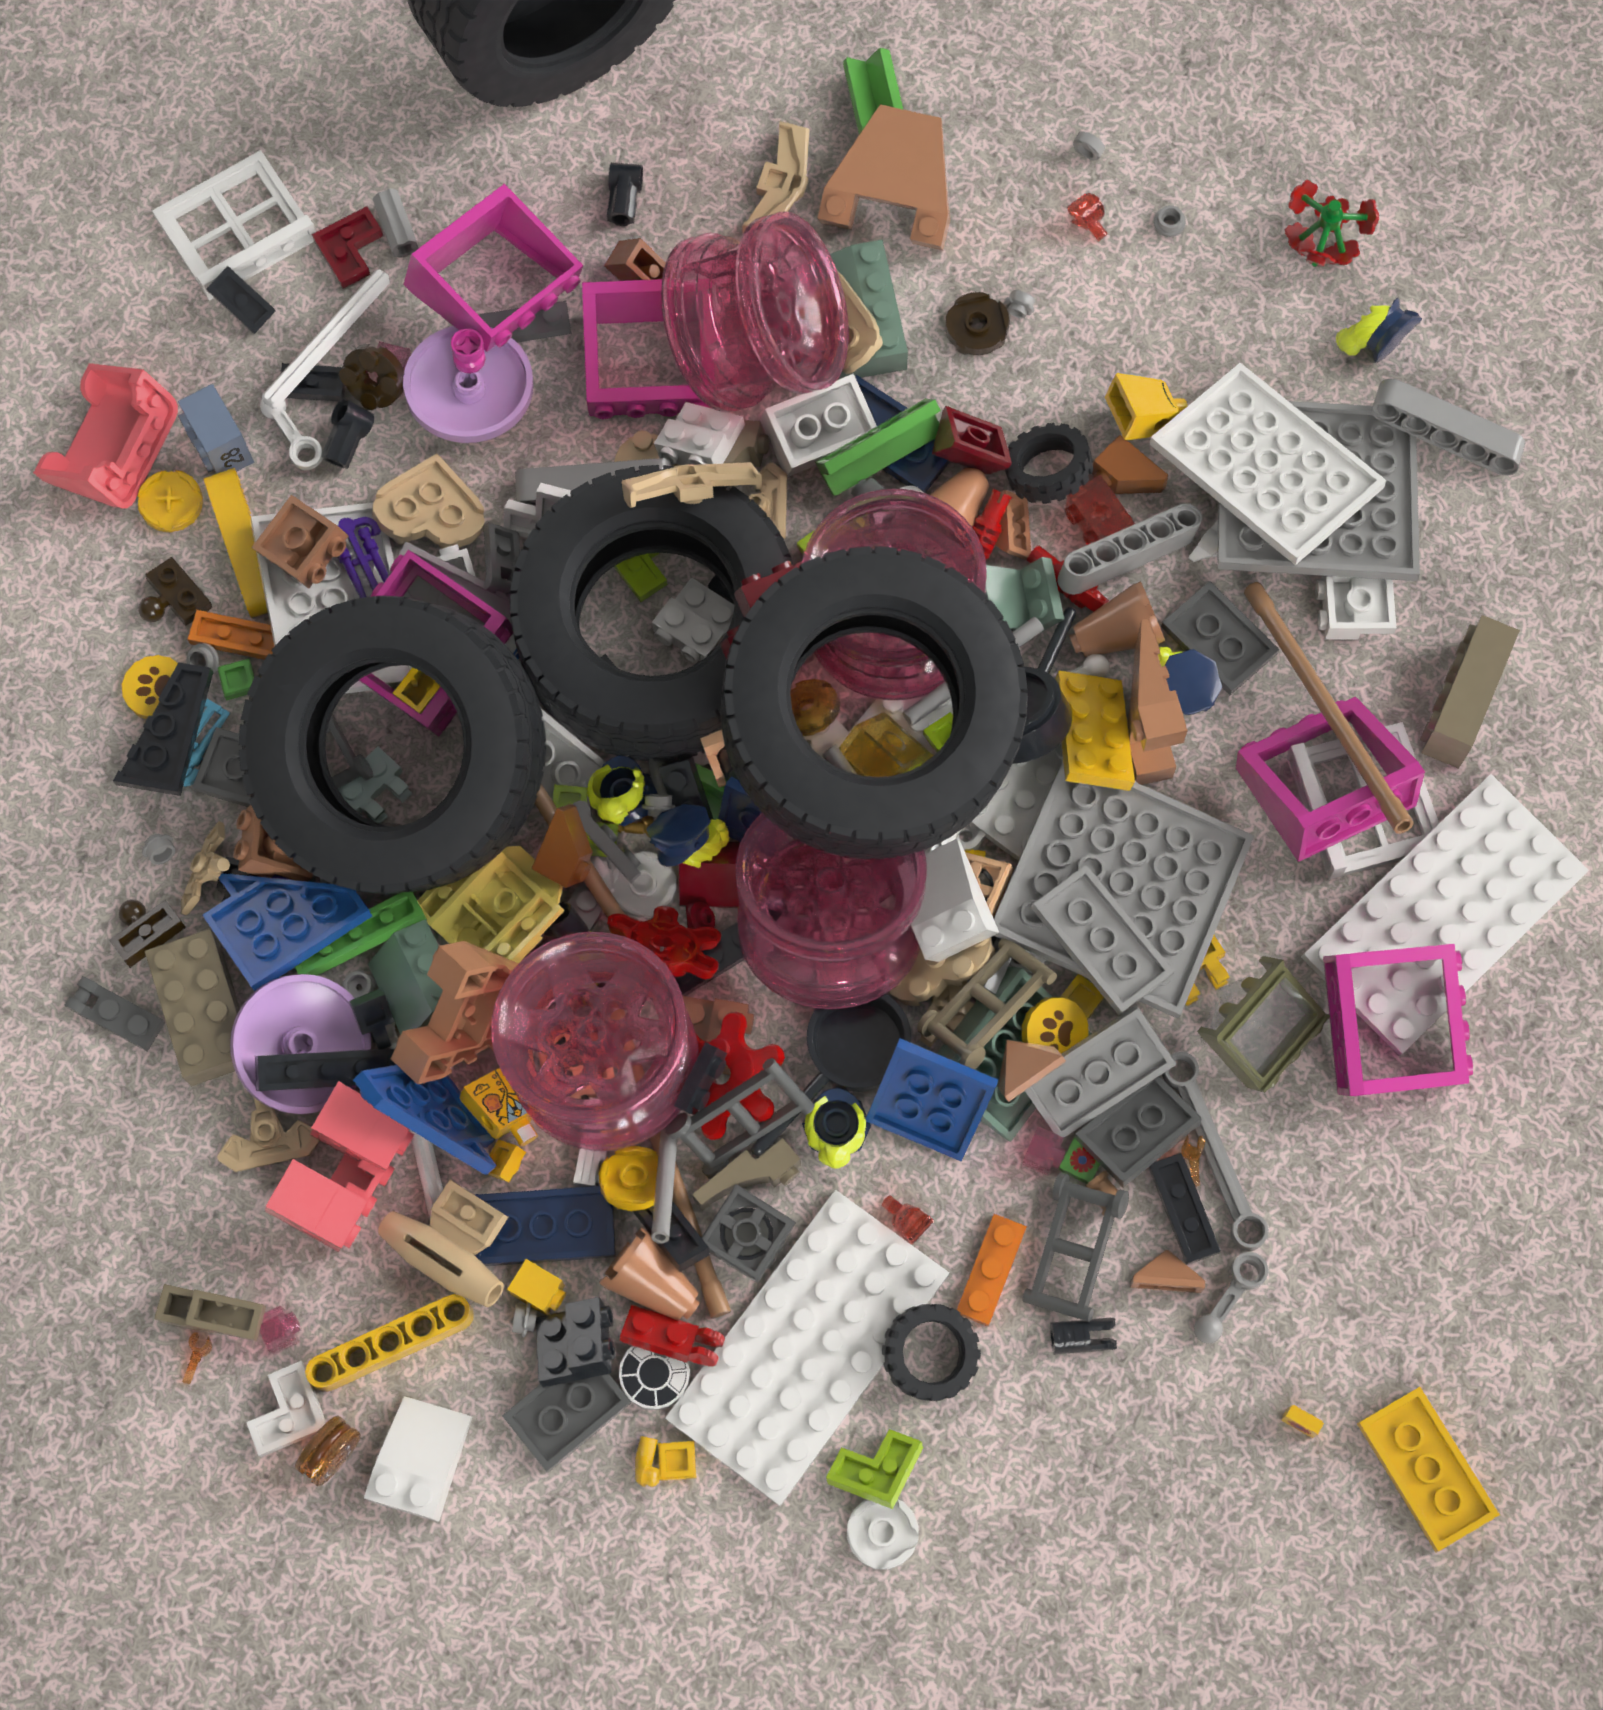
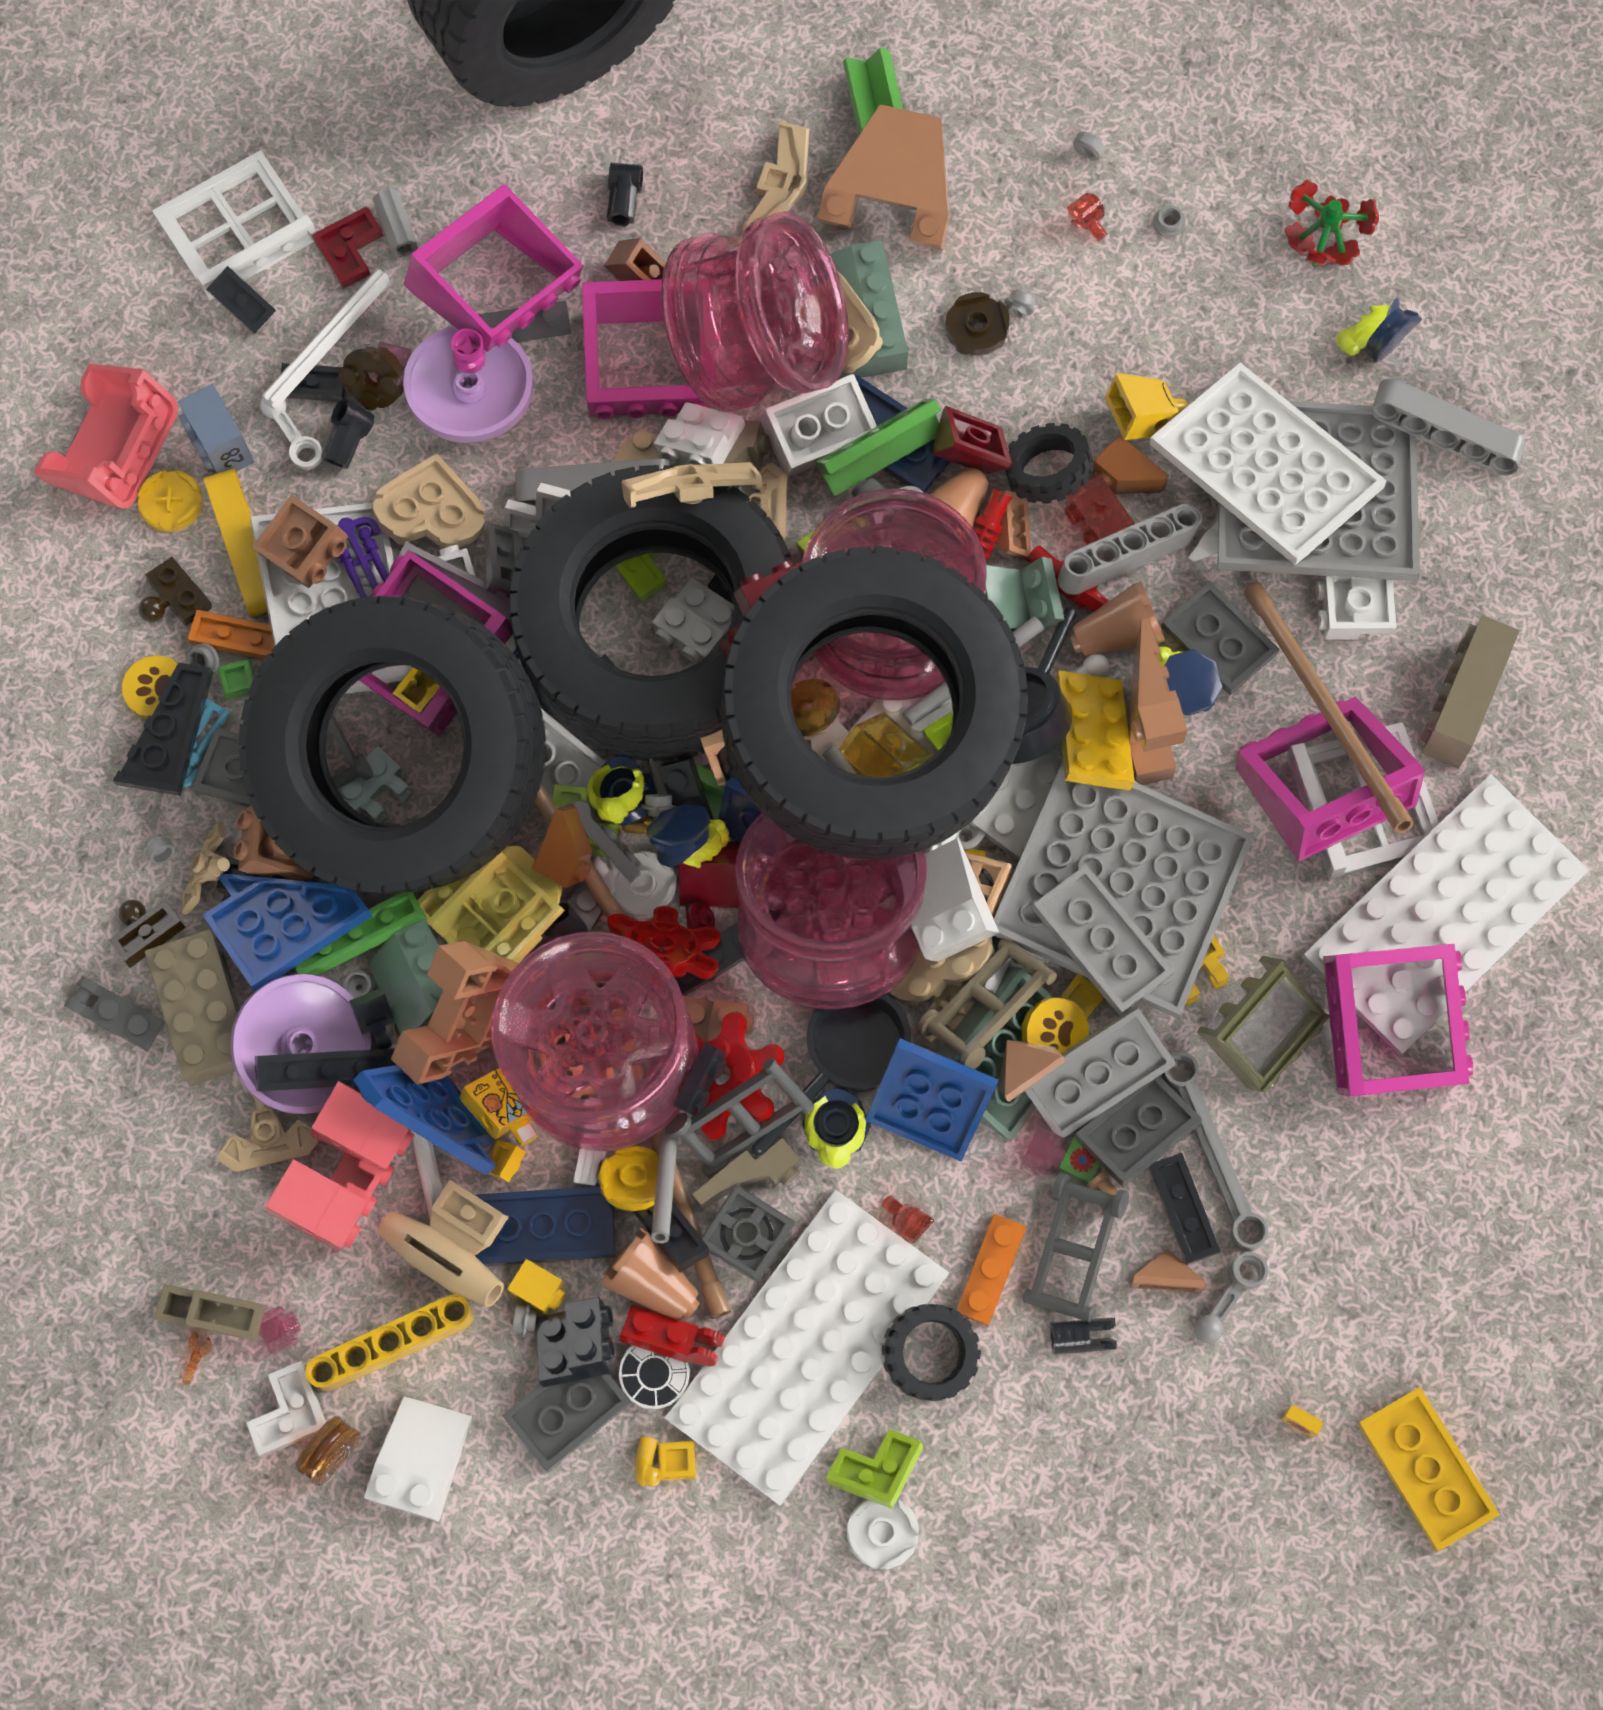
(1193, 1154): clear orange hand -> none

